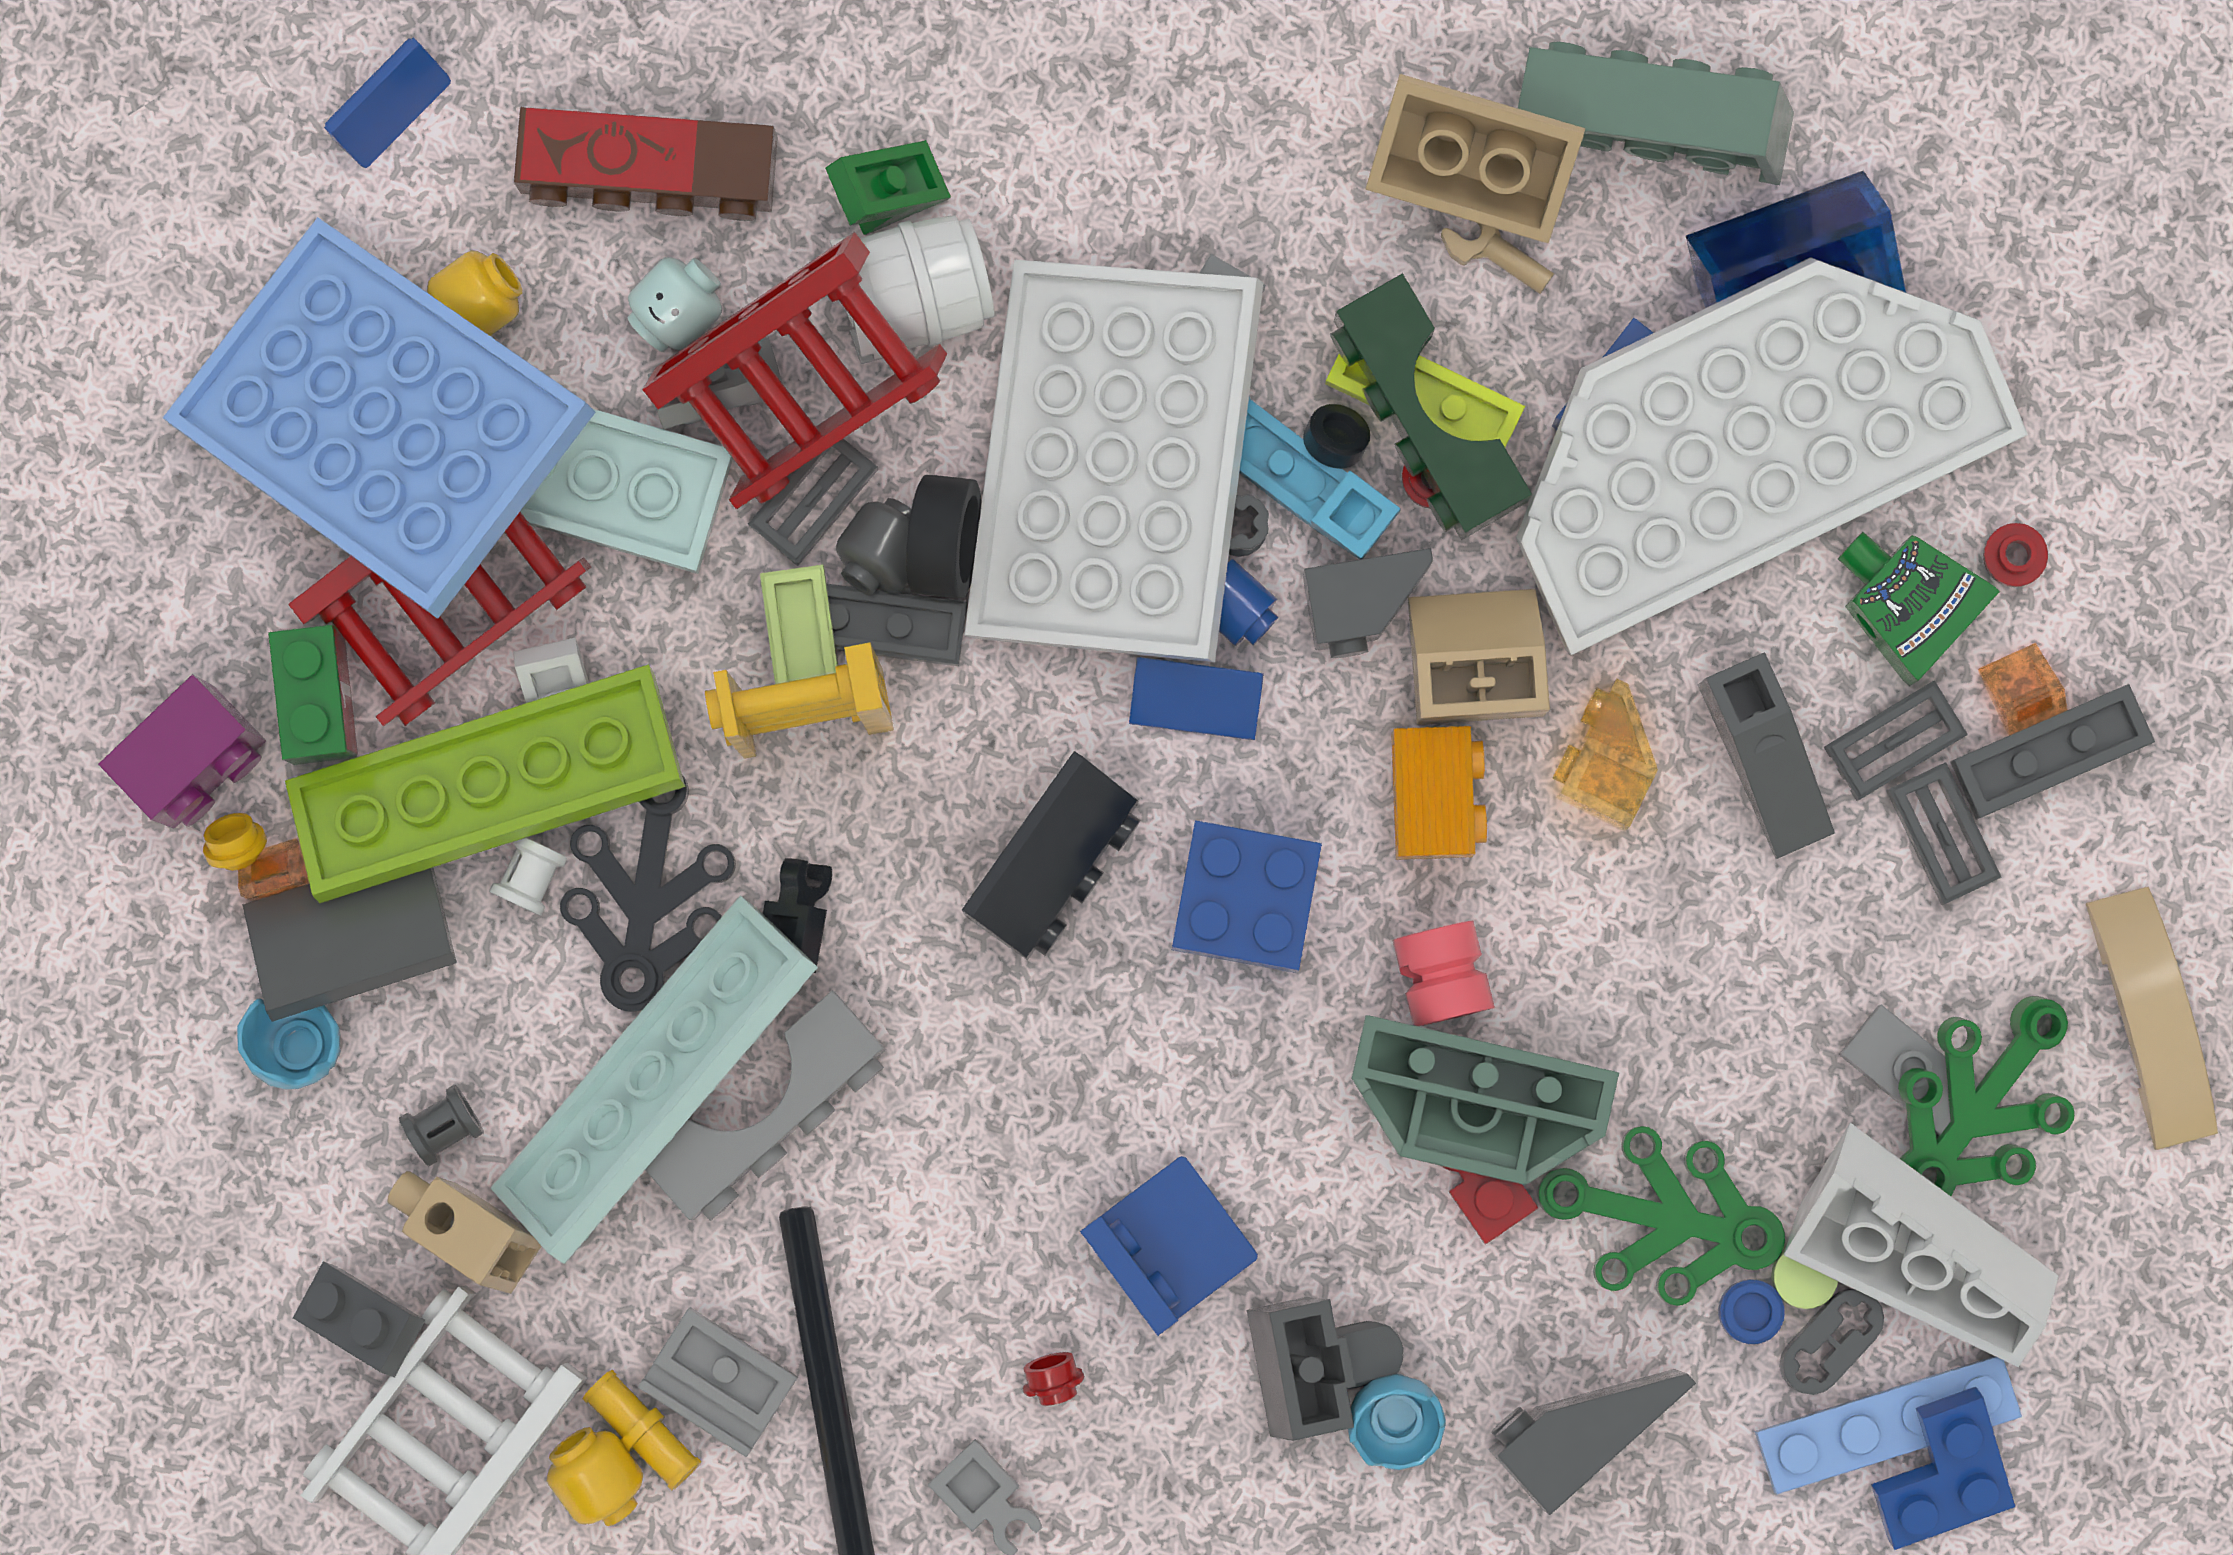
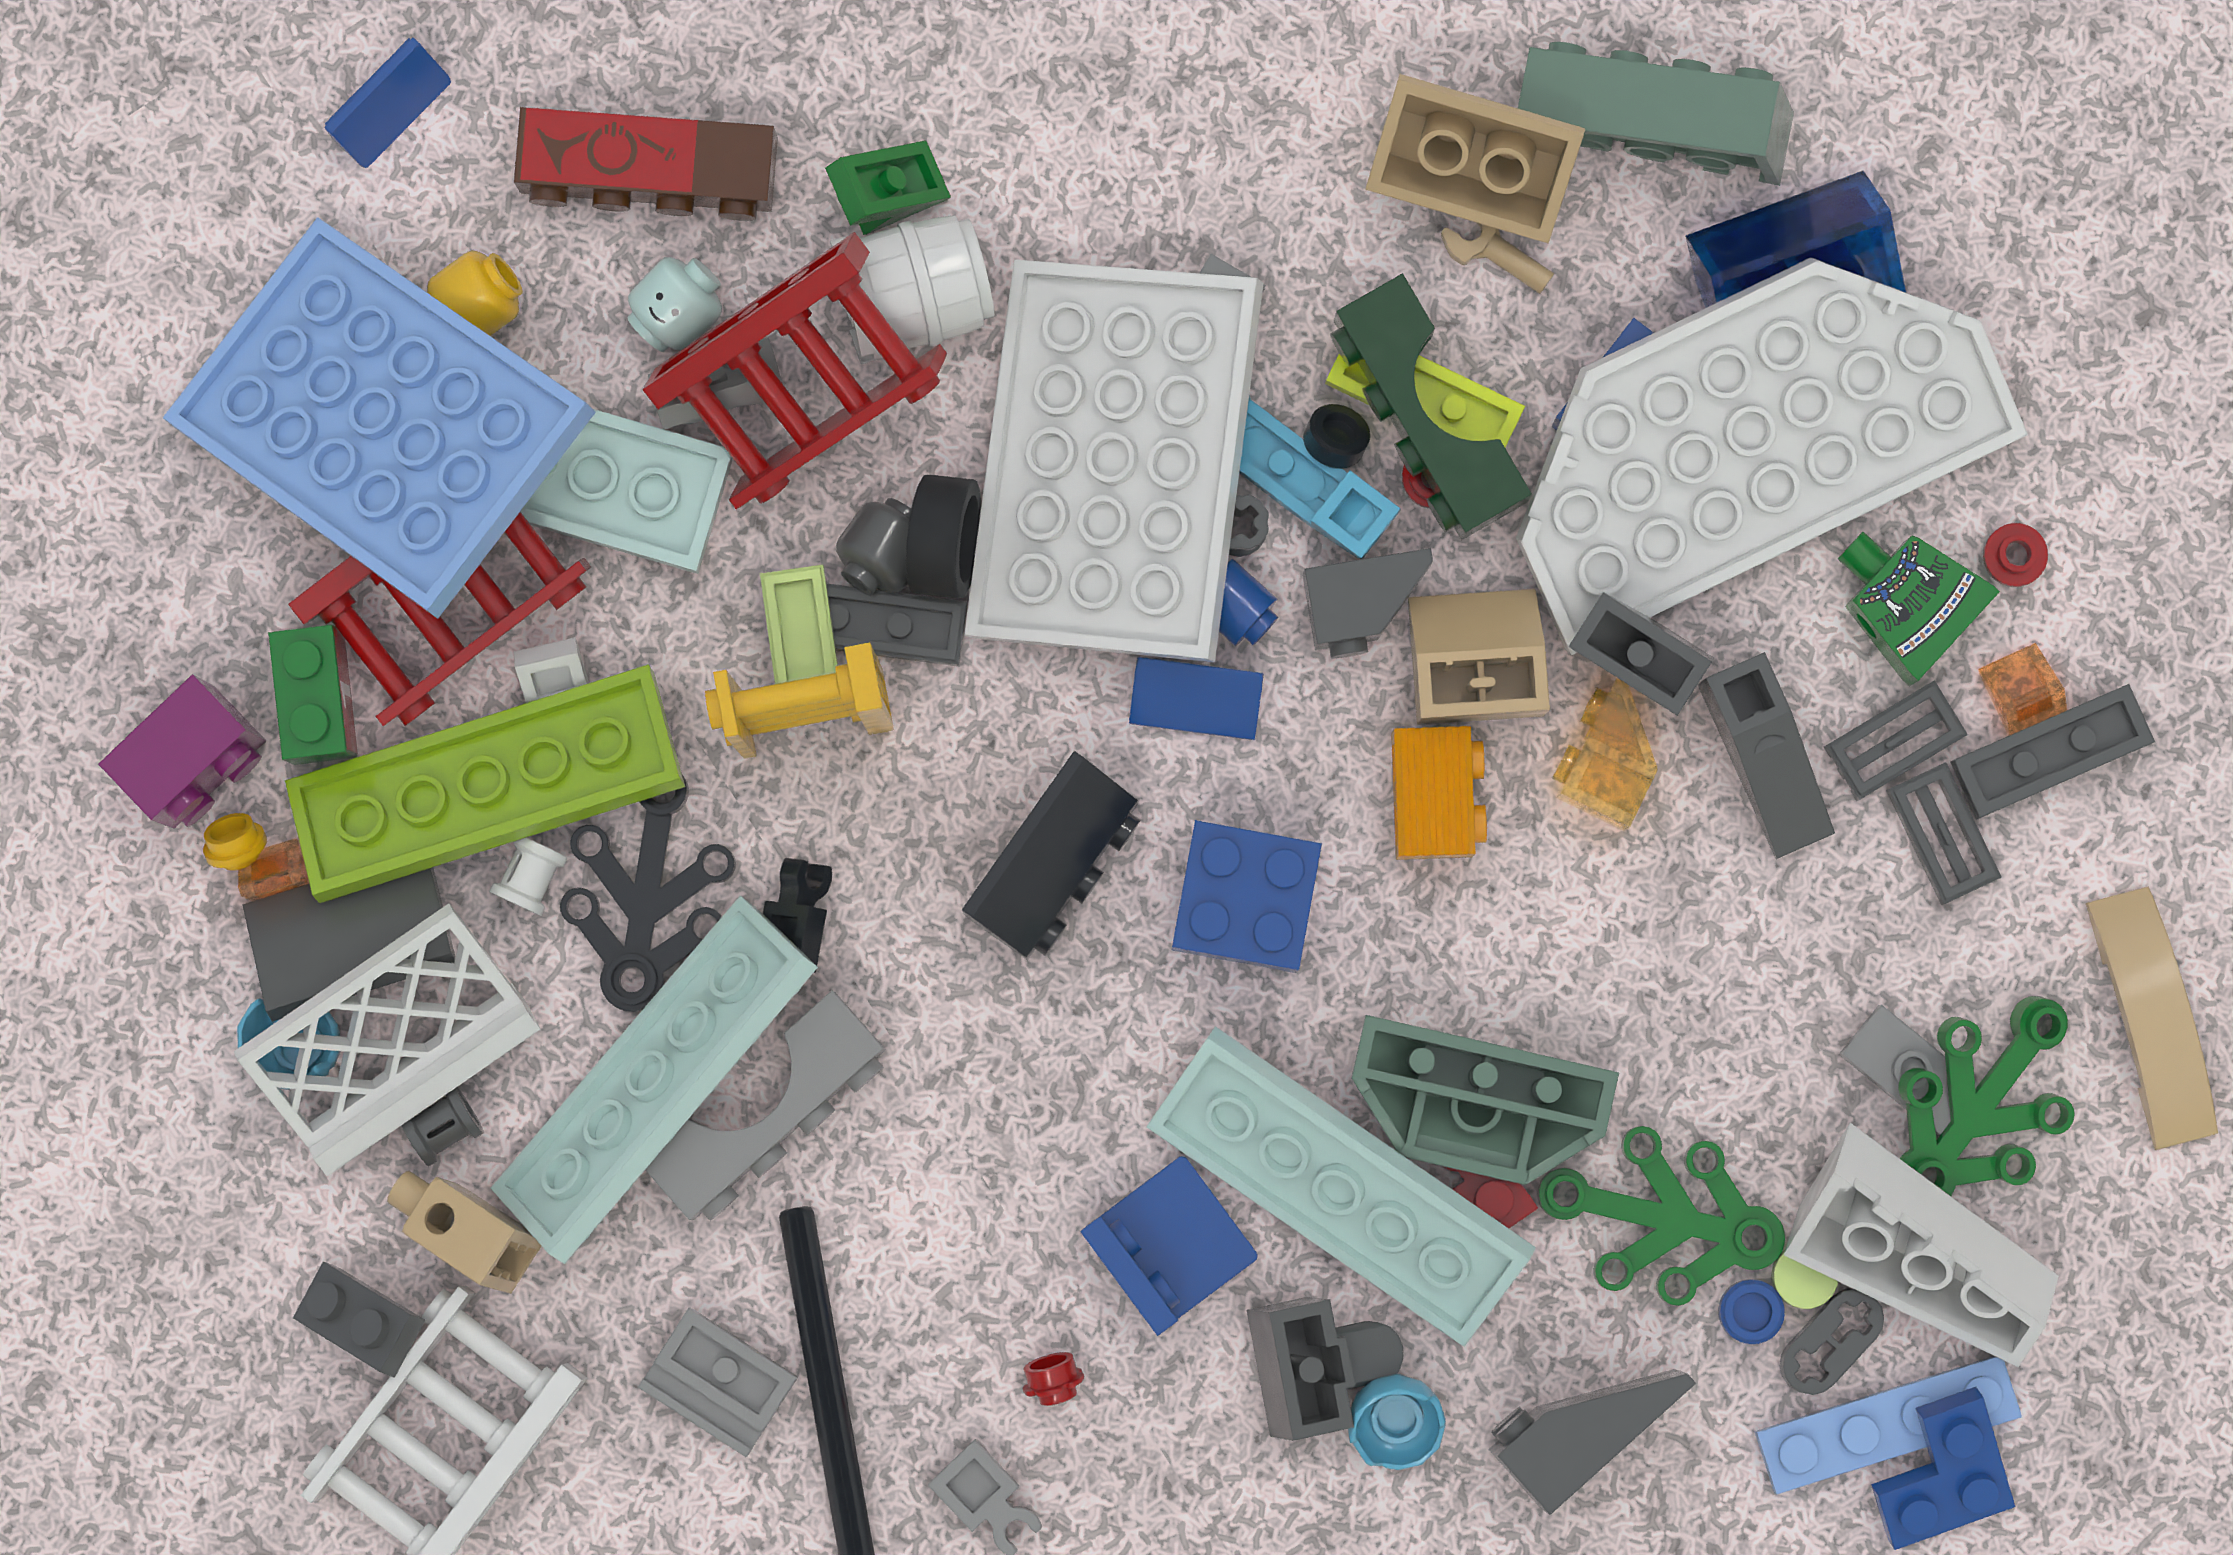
(405, 1084): none -> white fence
(594, 1477): yellow head -> none
(642, 1429): yellow pin -> none
(779, 538): dark grey tile -> none
(1341, 1187): none -> light aqua plate
(1443, 973): coral wheel -> none
(1641, 653): none -> dark grey slope

